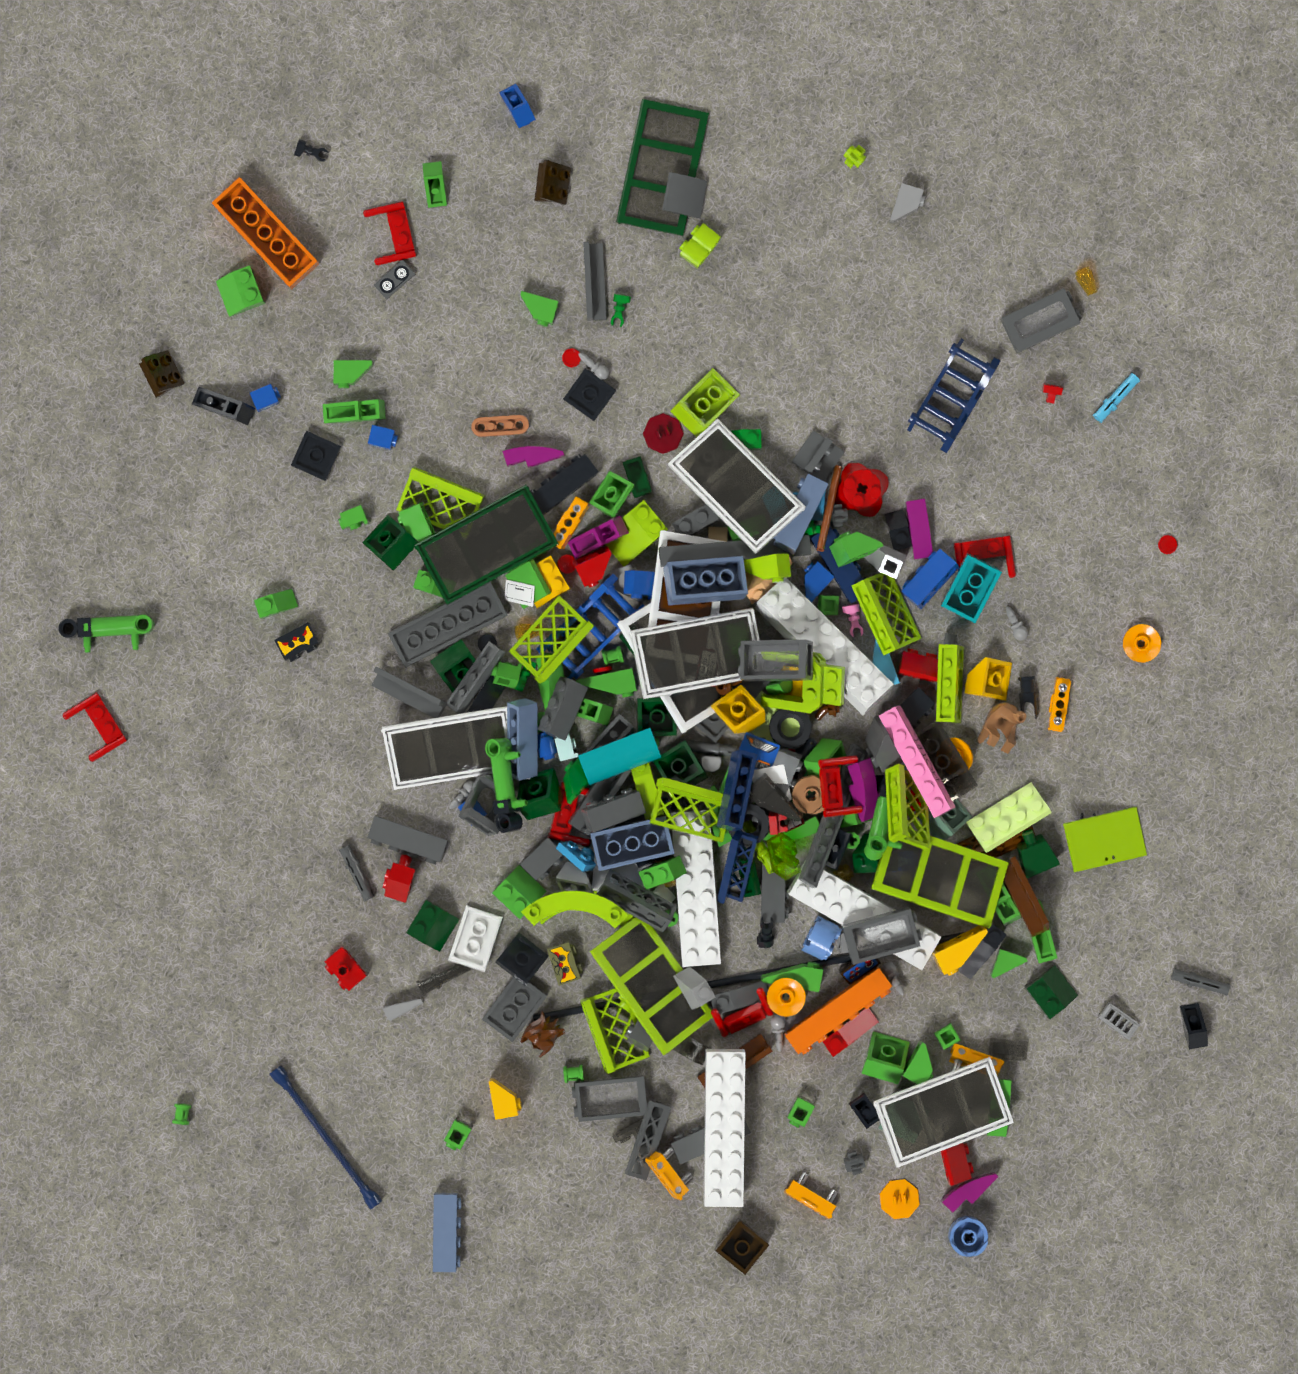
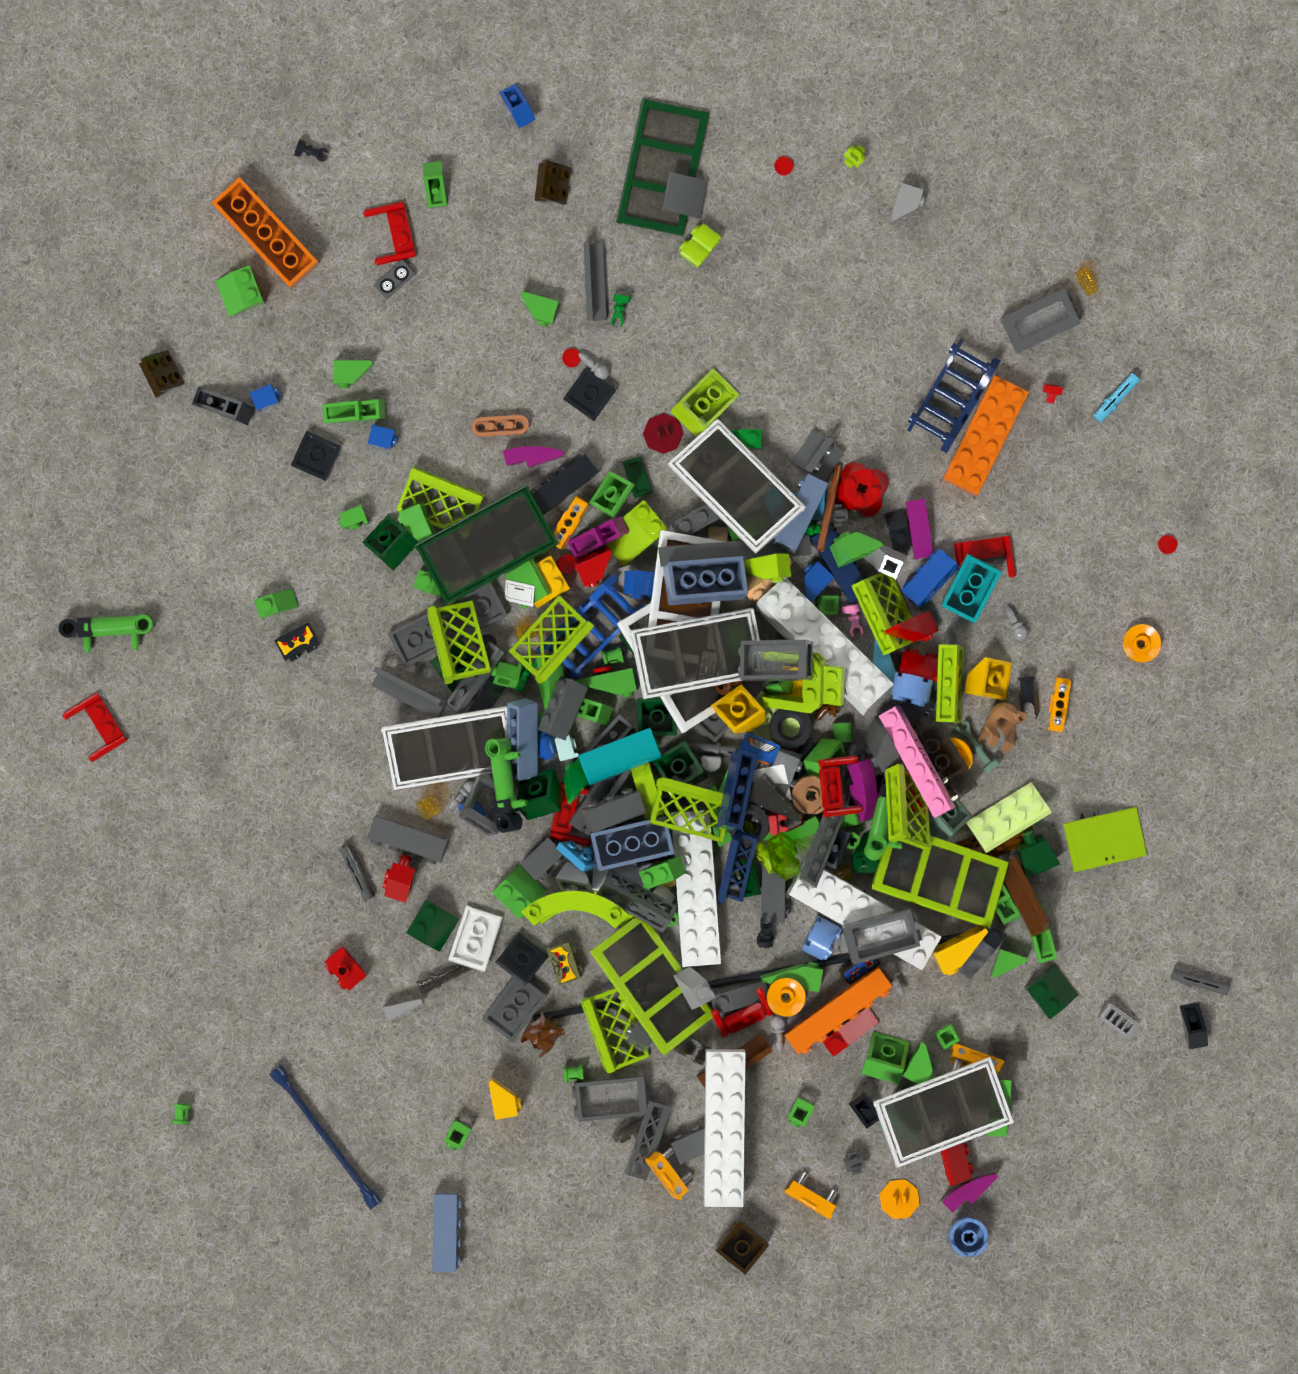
(428, 807): none -> clear yellow brick
(441, 641): none -> lime fence
(783, 166): none -> red piece
(843, 732): none -> bright green brick
(911, 688): none -> medium blue brick
(916, 628): none -> red slope
(977, 748): none -> sand green piece
(985, 436): none -> orange brick

